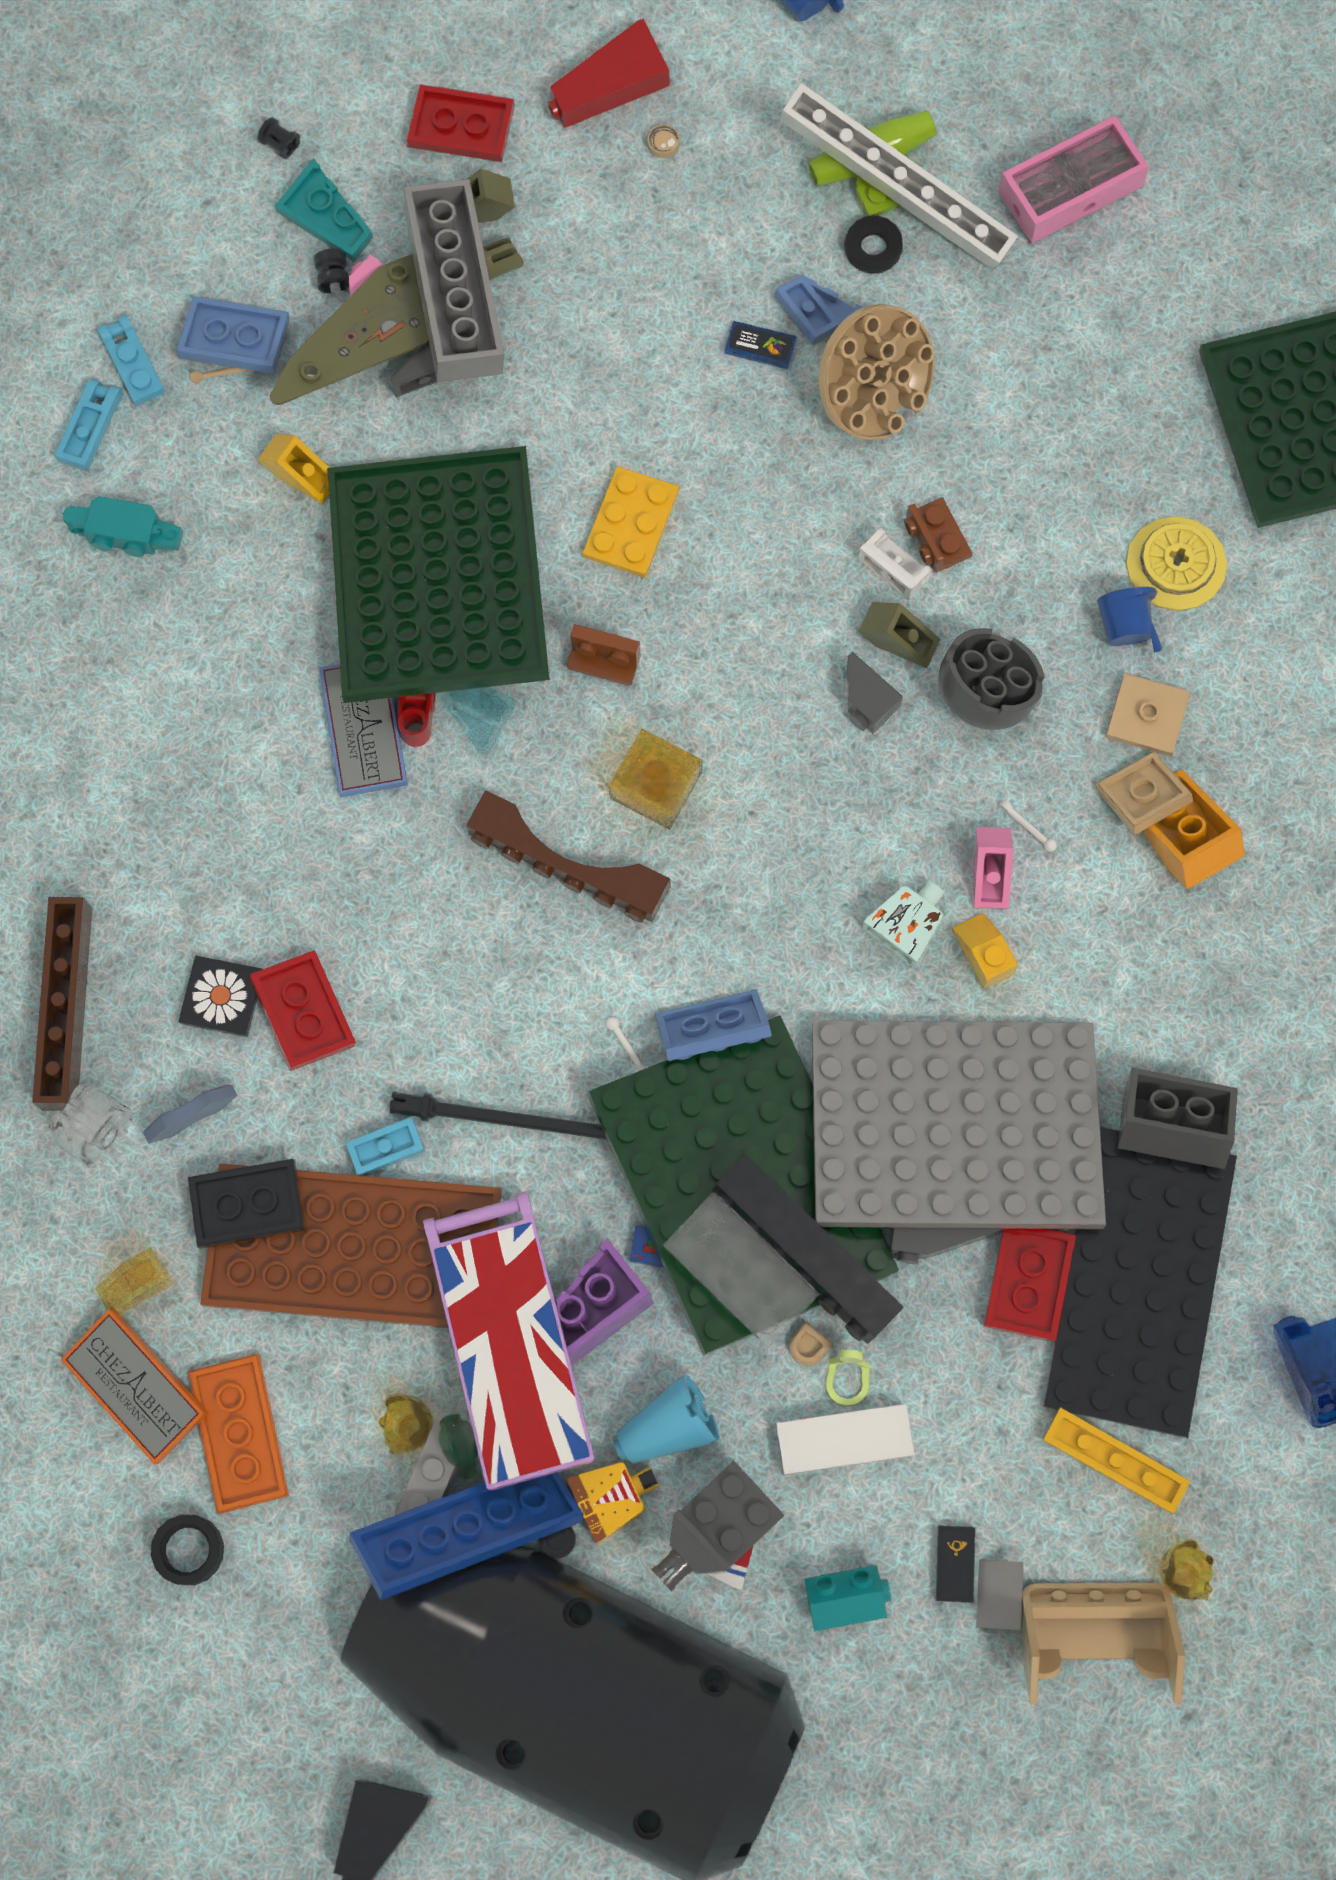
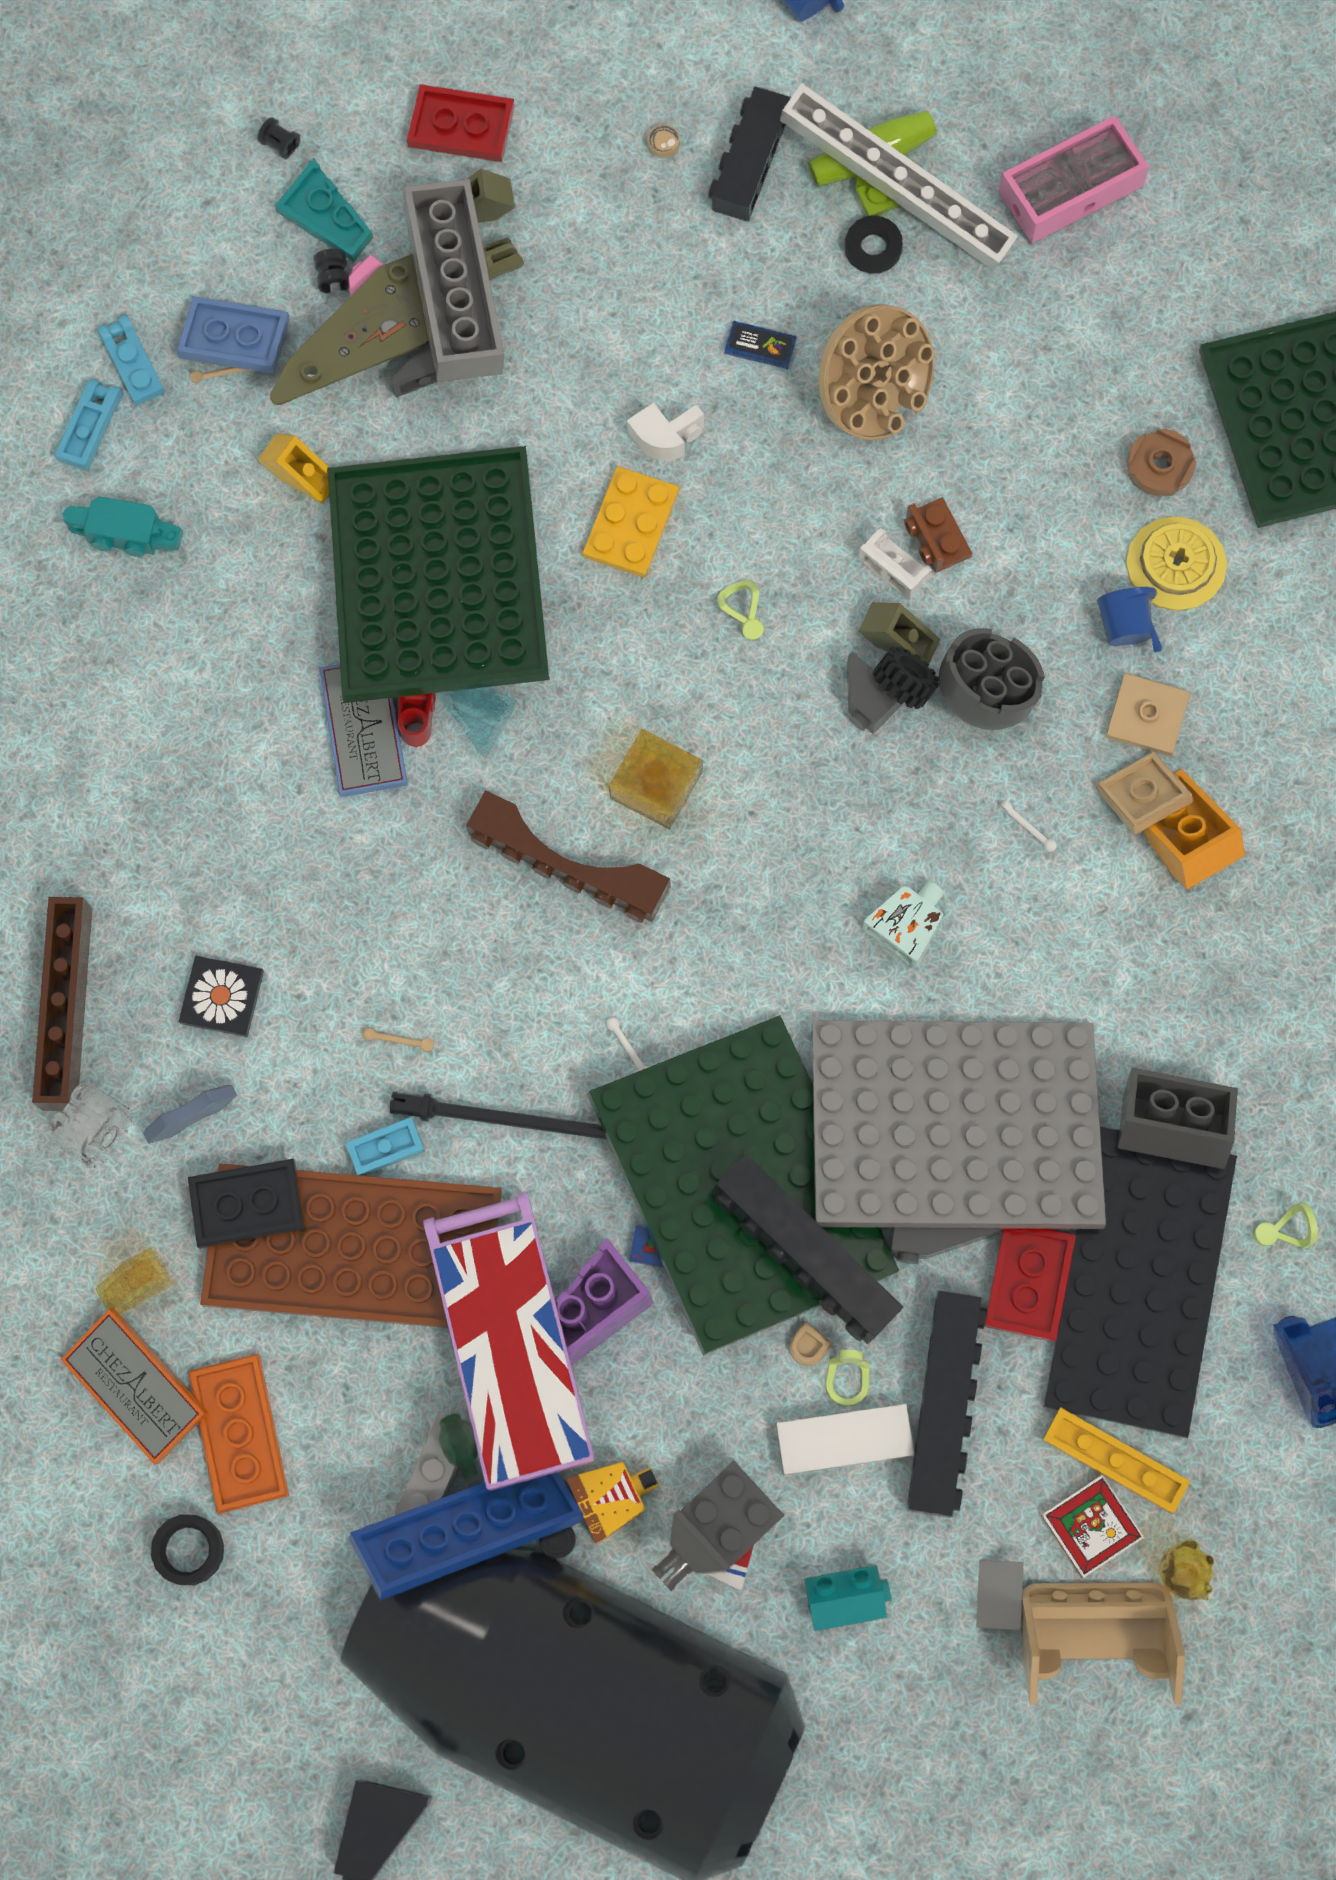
(302, 1010): red plate -> none
(406, 1423): clear yellow hair -> none
(426, 1044): none -> tan hinge
(603, 655): dark orange bracket -> none
(611, 77): red slope -> none
(663, 438): none -> white brick
(668, 1425): medium azure cone -> none
(713, 1025): medium blue plate -> none
(741, 1269): clear plate -> none
(750, 154): none -> black brick
(752, 626): none -> yellowish green piece
(813, 308): medium blue wing -> none
(906, 677): none -> black tyre
(945, 1403): none -> black brick
(955, 1564): black tile -> none
(985, 950): yellow slope -> none
(992, 867): bright pink slope -> none
(1092, 1526): none -> tile
(1153, 446): none -> medium nougat plate
(1267, 1233): none -> yellowish green piece

